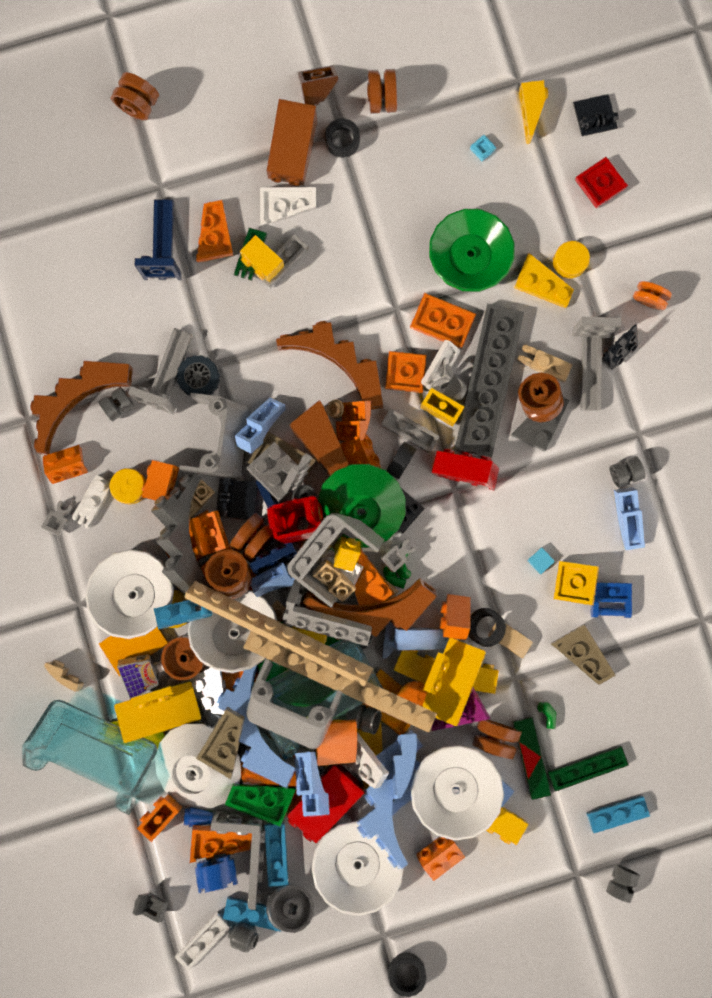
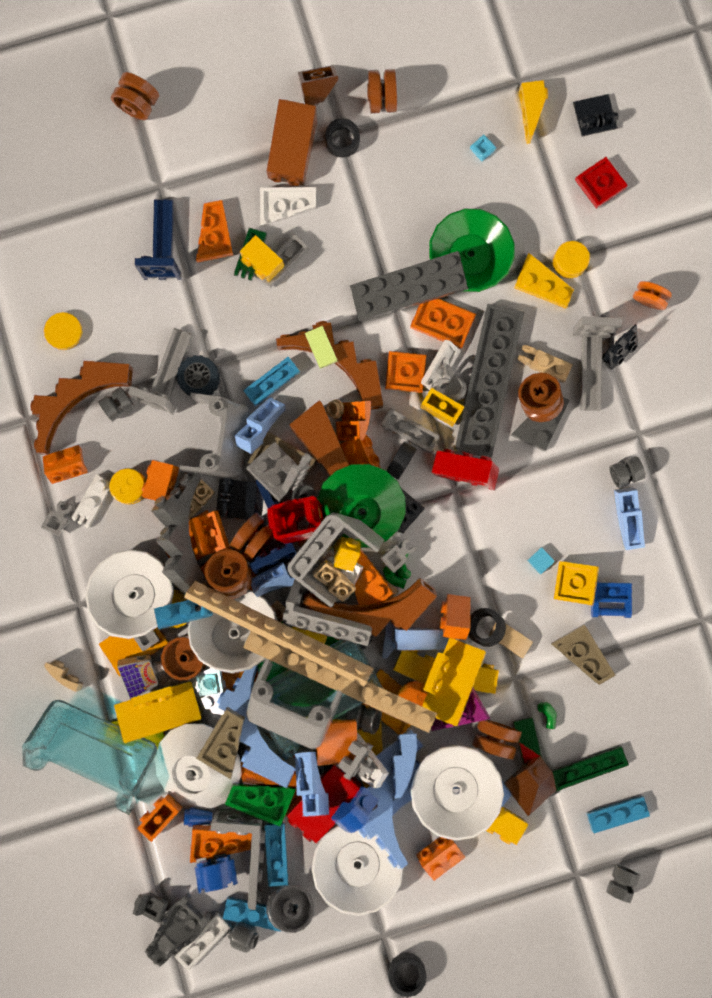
(63, 331): none -> yellow tile
(147, 640): none -> light grey plate
(178, 929): none -> dark grey animal
(208, 684): none -> clear light blue plate
(271, 381): none -> dark azure plate
(321, 347): none -> yellowish green tile
(351, 767): none -> light grey hips
(355, 814): none -> blue brick
(409, 286): none -> dark grey plate
(531, 784): none -> reddish brown slope

